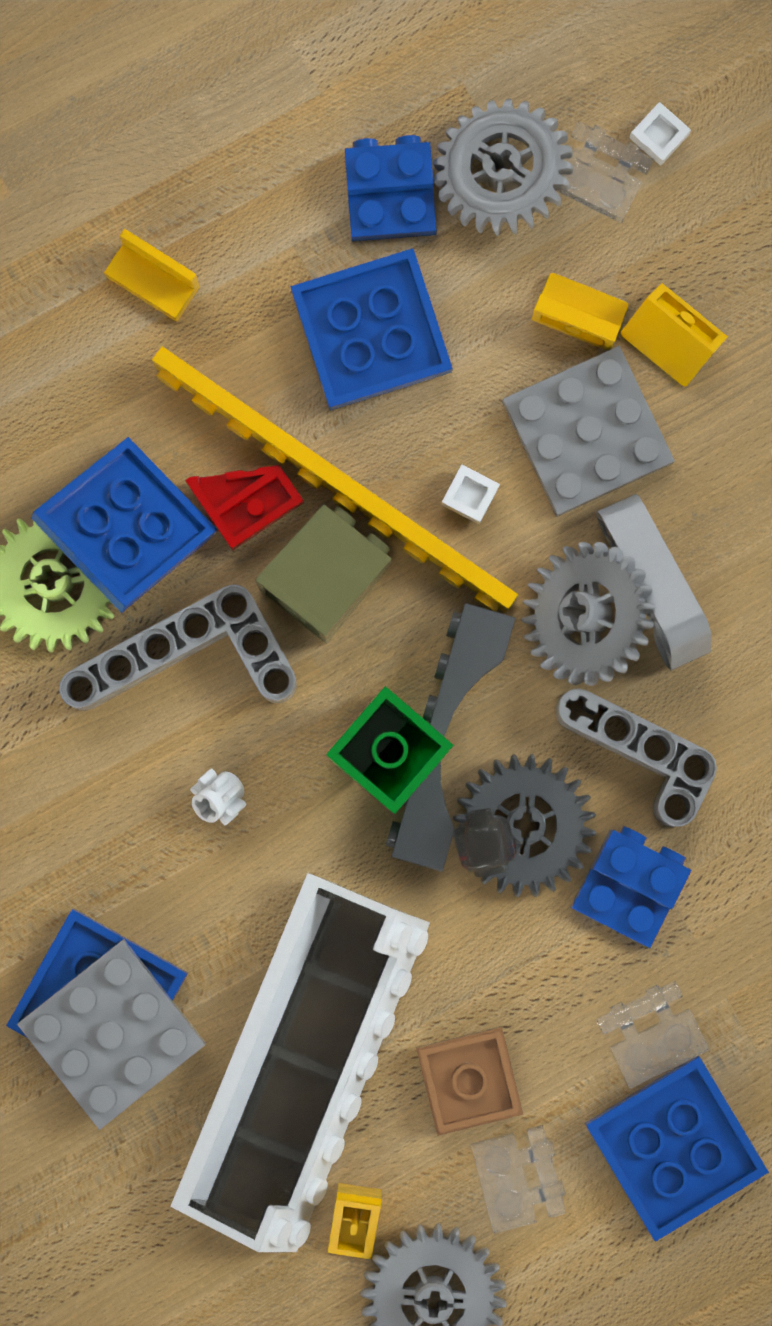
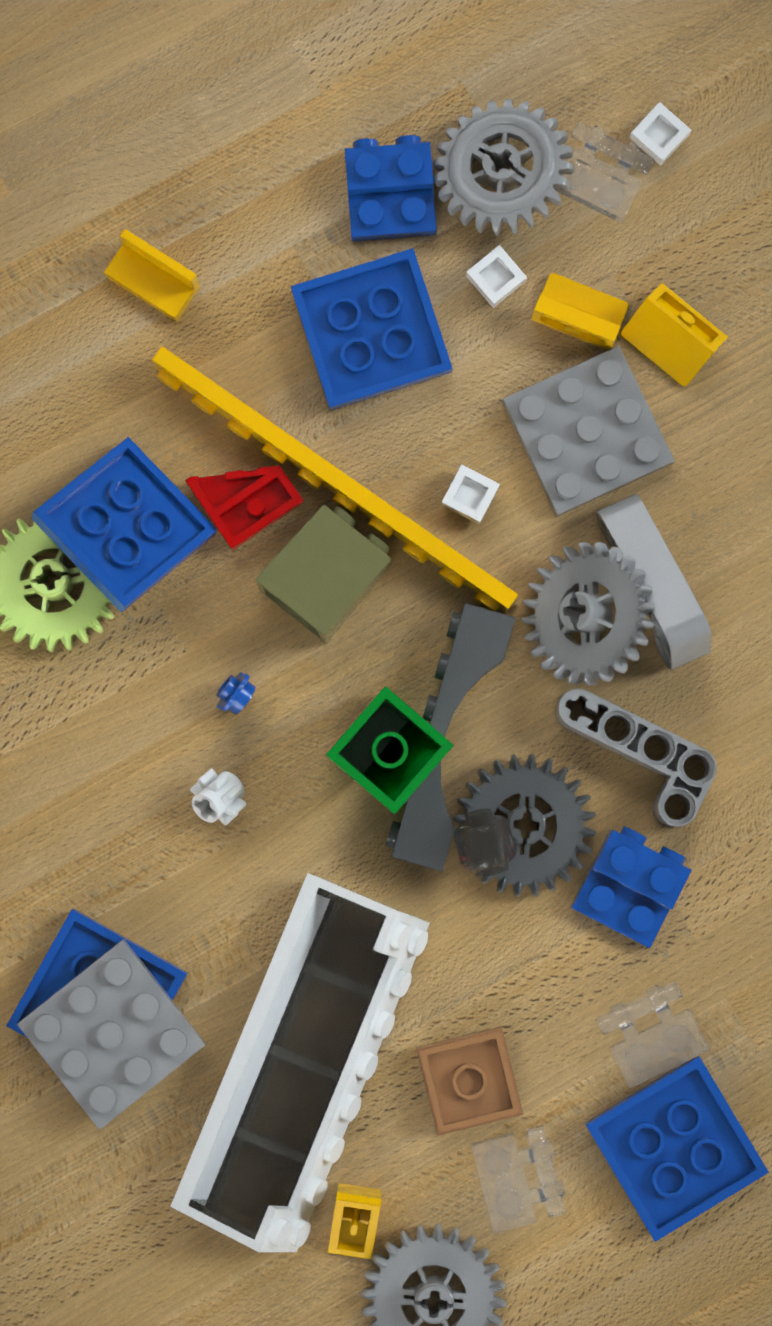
(182, 647): light grey beam -> none
(235, 693): none -> blue plate
(496, 276): none -> white plate

